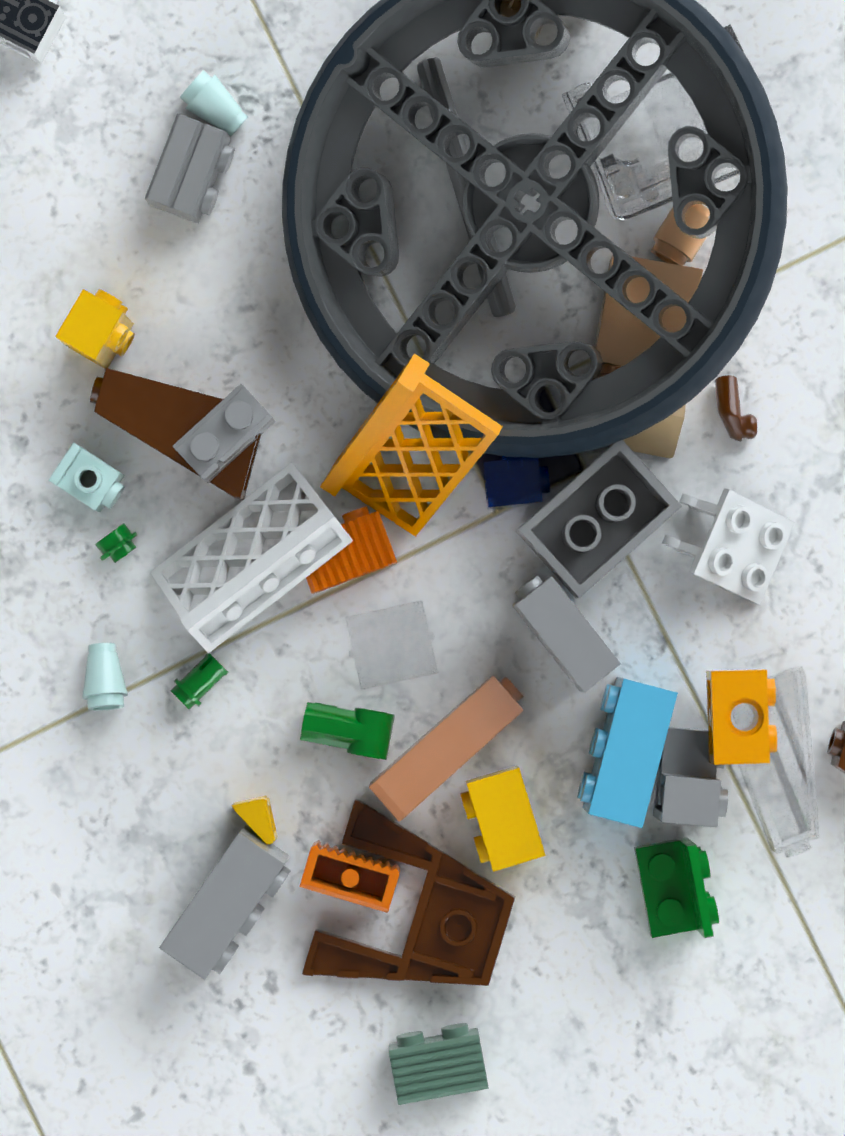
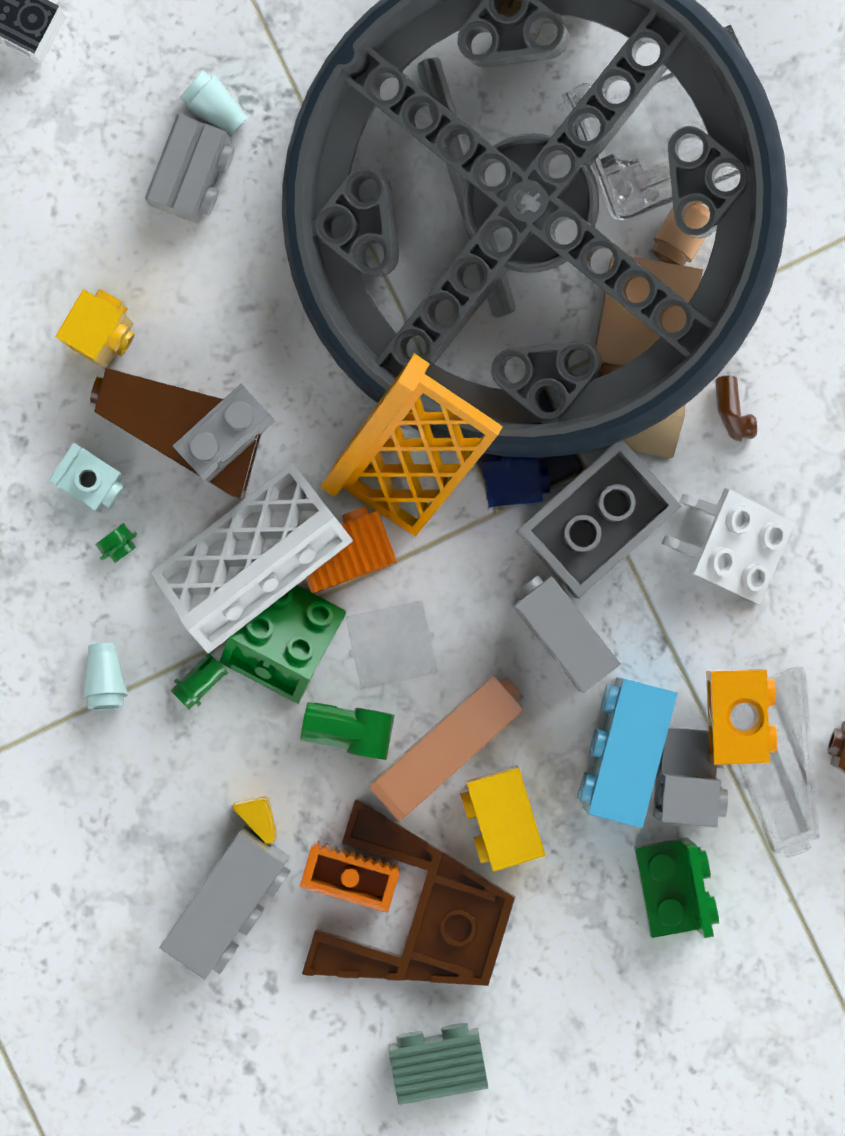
(285, 642): none -> green bracket

